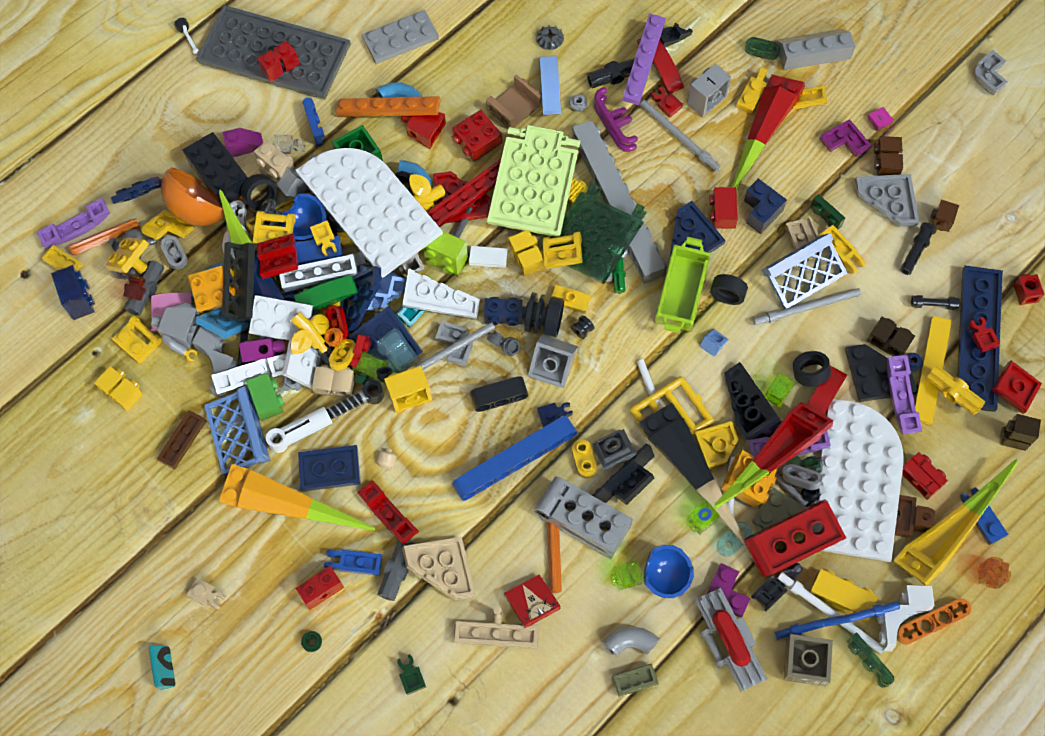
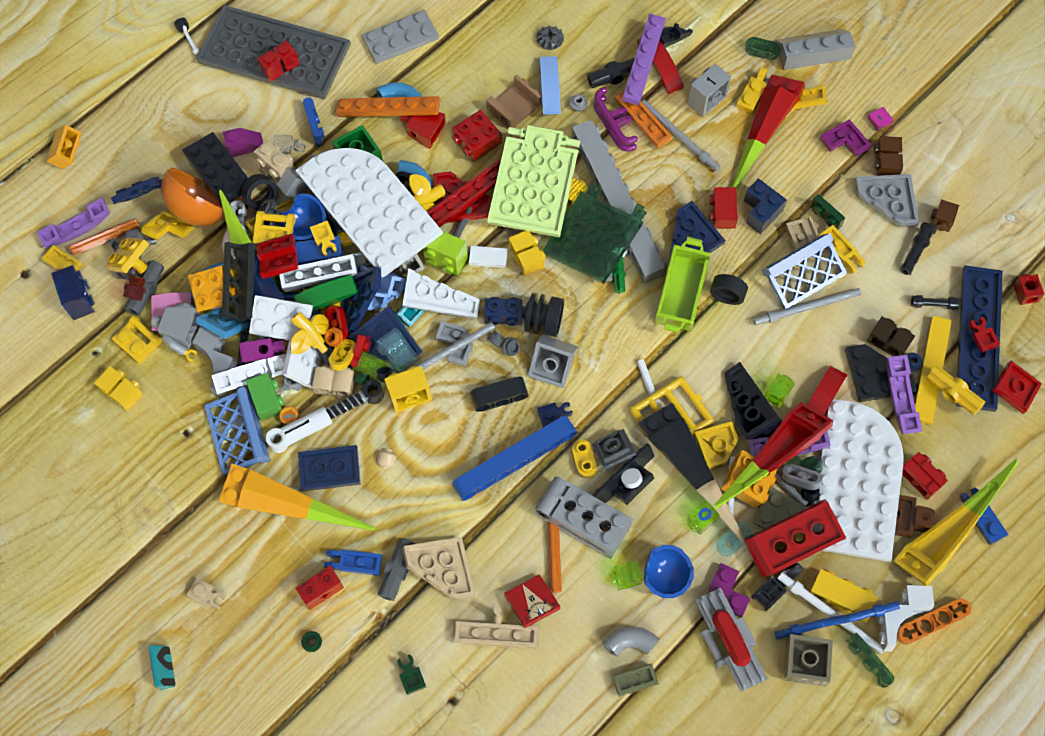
(64, 147): none -> light orange brick
(175, 253): light grey plate -> none
(181, 439): reddish brown plate -> none
(288, 415): none -> orange tile
(387, 513): red slope -> none
(562, 255): yellow plate -> none
(574, 299): yellow plate -> none
(582, 327): black wheel -> none
(631, 478): none -> white tile
(645, 121): none -> orange plate
(667, 103): red plate -> none
(713, 342): medium blue slope -> none
(811, 358): black tyre -> none
(986, 72): light grey plate -> none
(988, 575): clear orange brick -> none
(1020, 432): dark brown piece -> none

